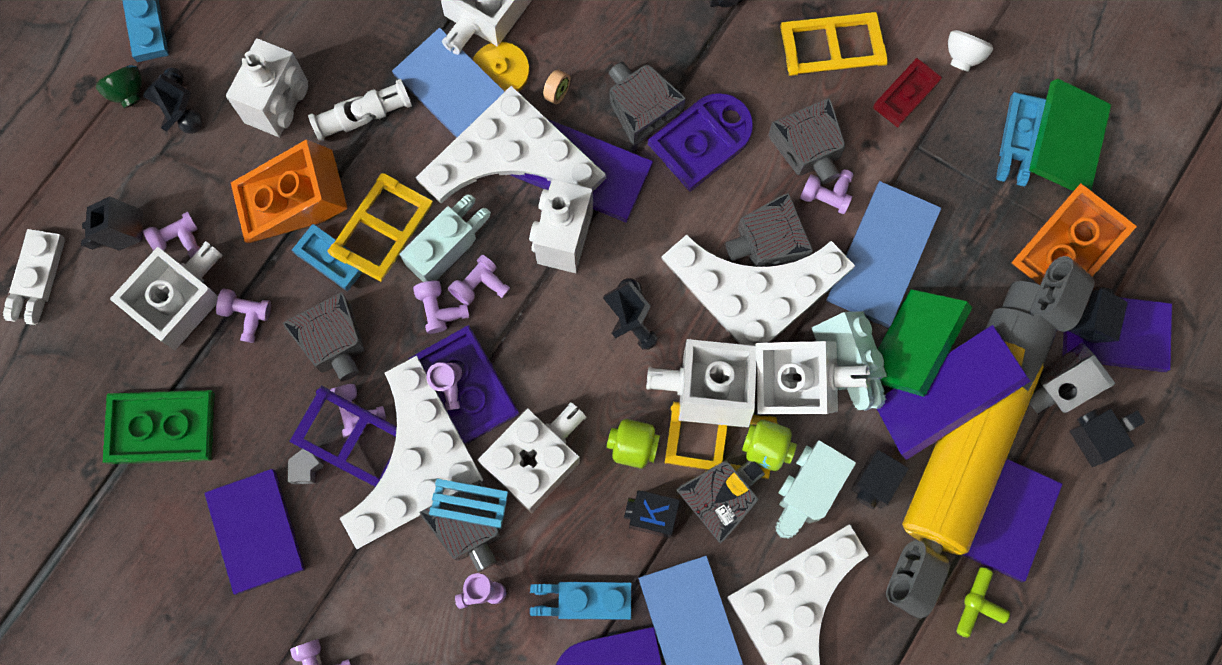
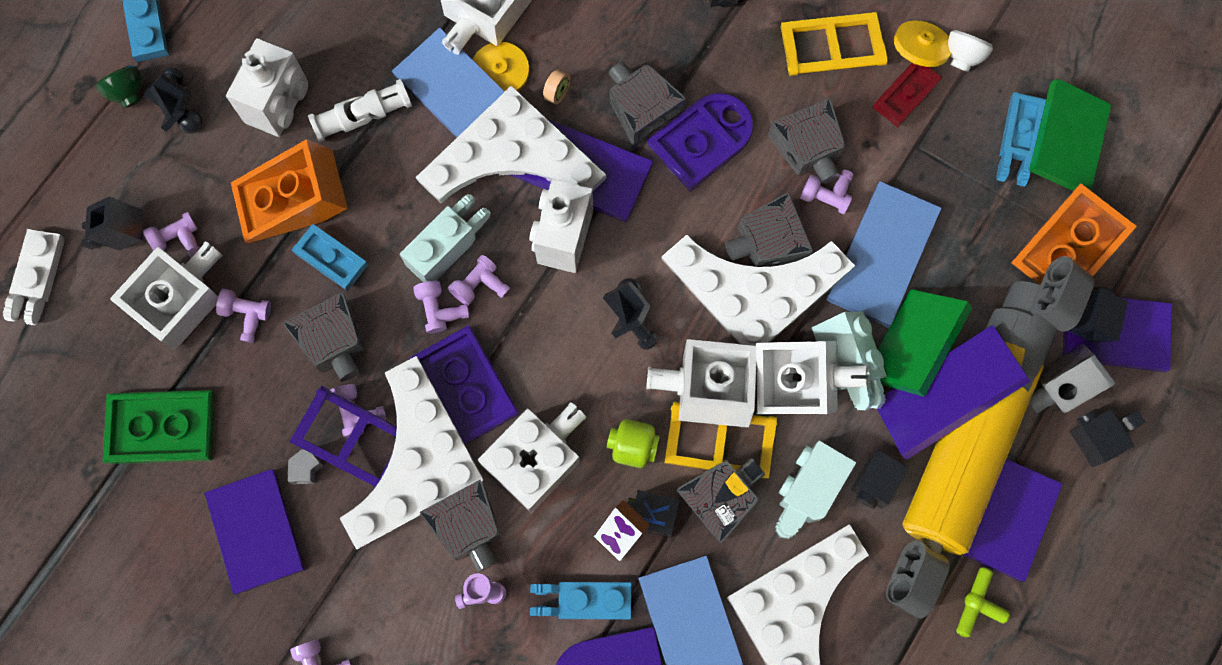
(392, 185): yellow window -> none
(438, 497): medium azure tile -> none
(444, 378): lavender piece -> none
(621, 530): none -> tile
(769, 445): lime head -> none
(922, 43): none -> yellow piece

